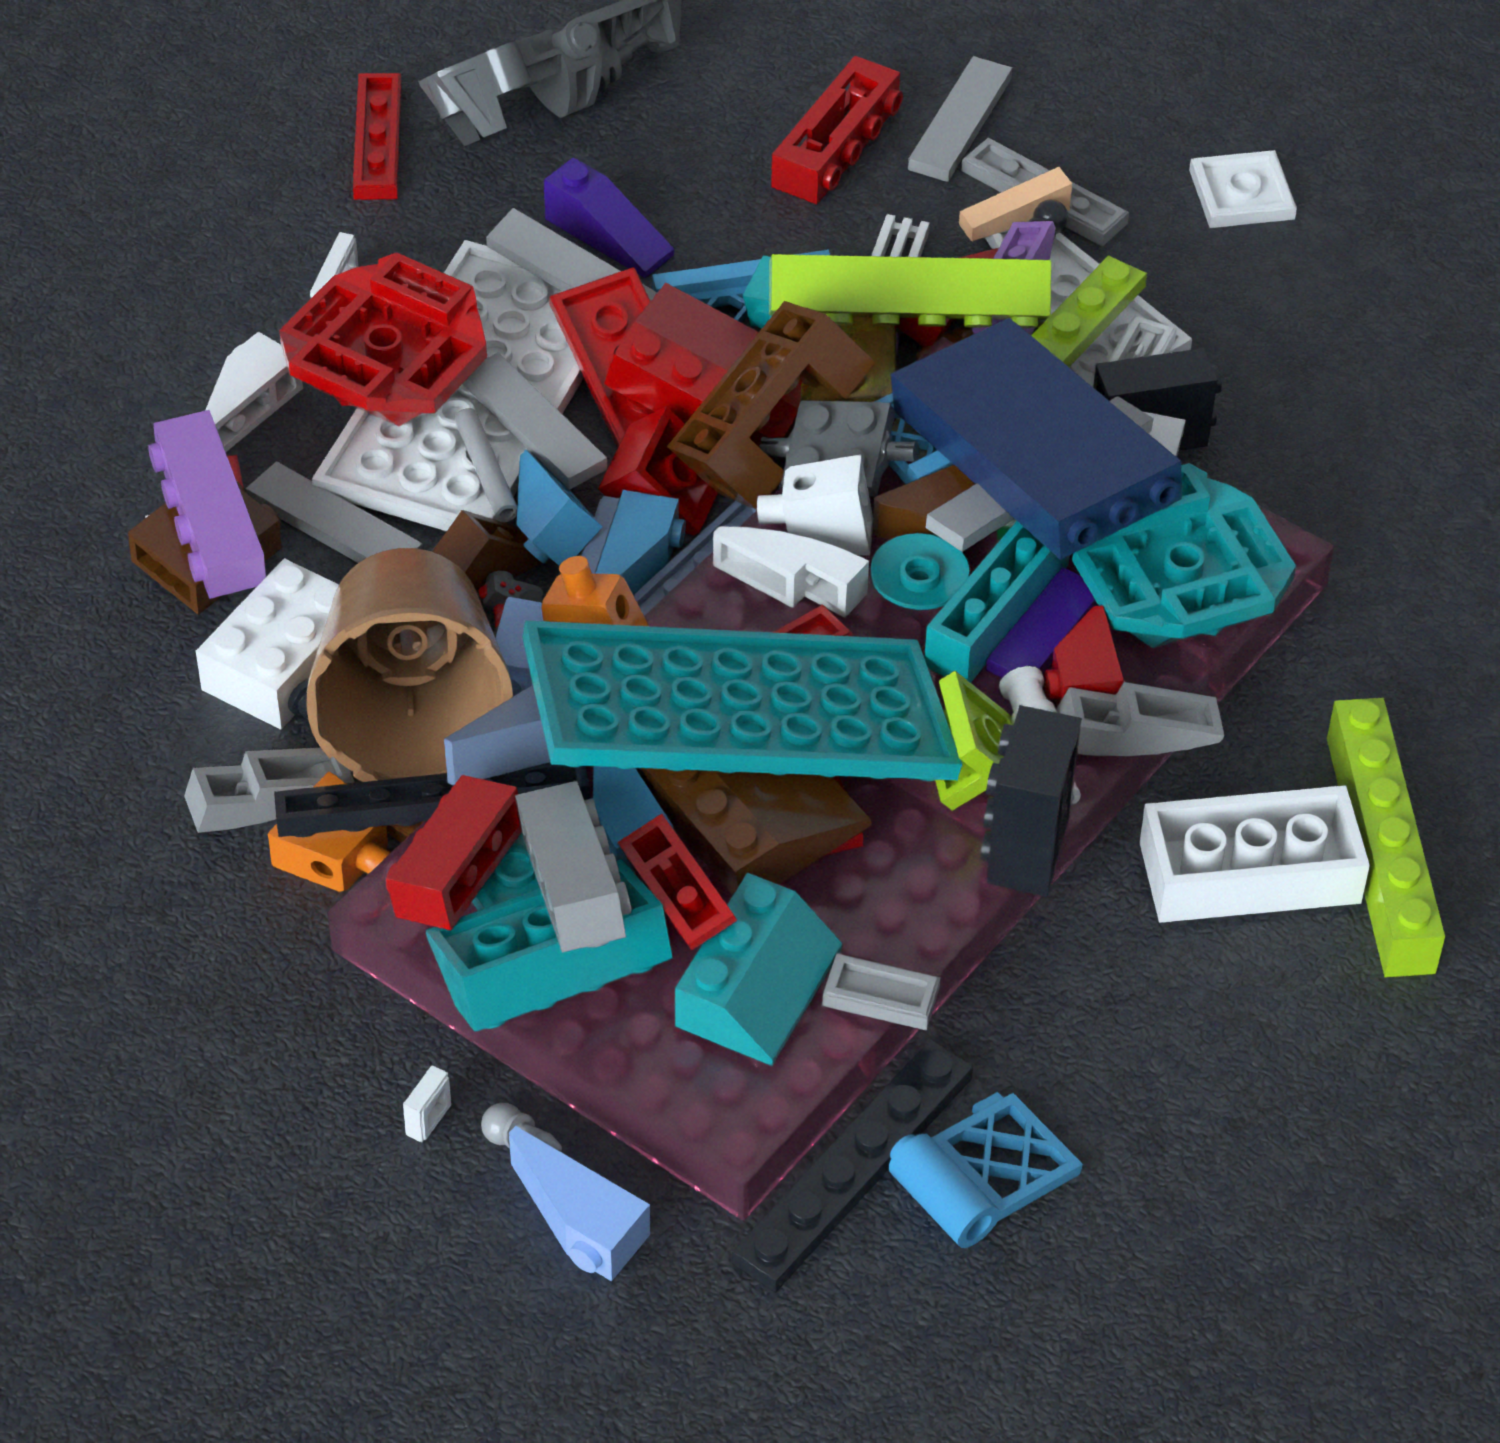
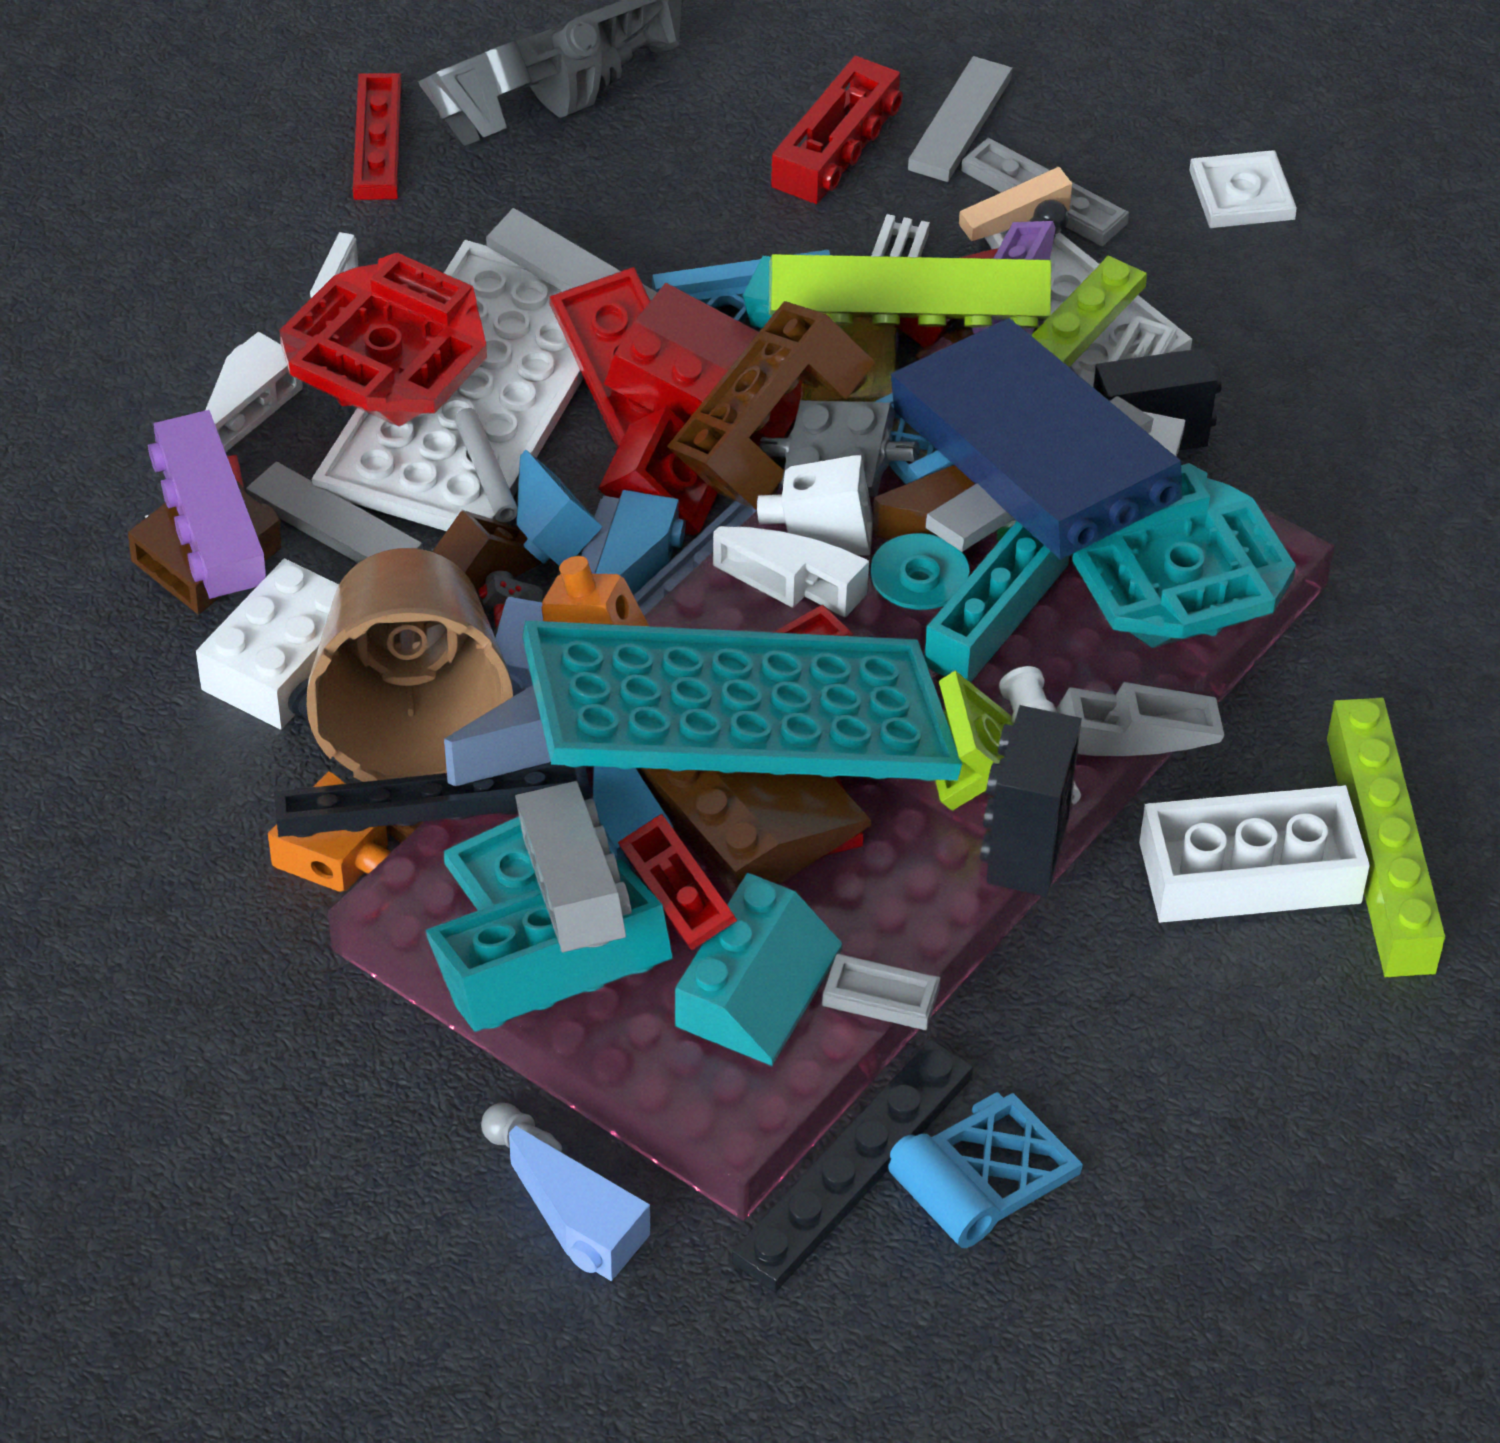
(245, 793): light grey slope -> none
(427, 1104): white tile -> none
(454, 852): red brick -> none
(535, 422): light grey tile -> none
(602, 217): dark purple slope -> none
(1043, 625): dark purple tile -> none
(1085, 659): red slope -> none

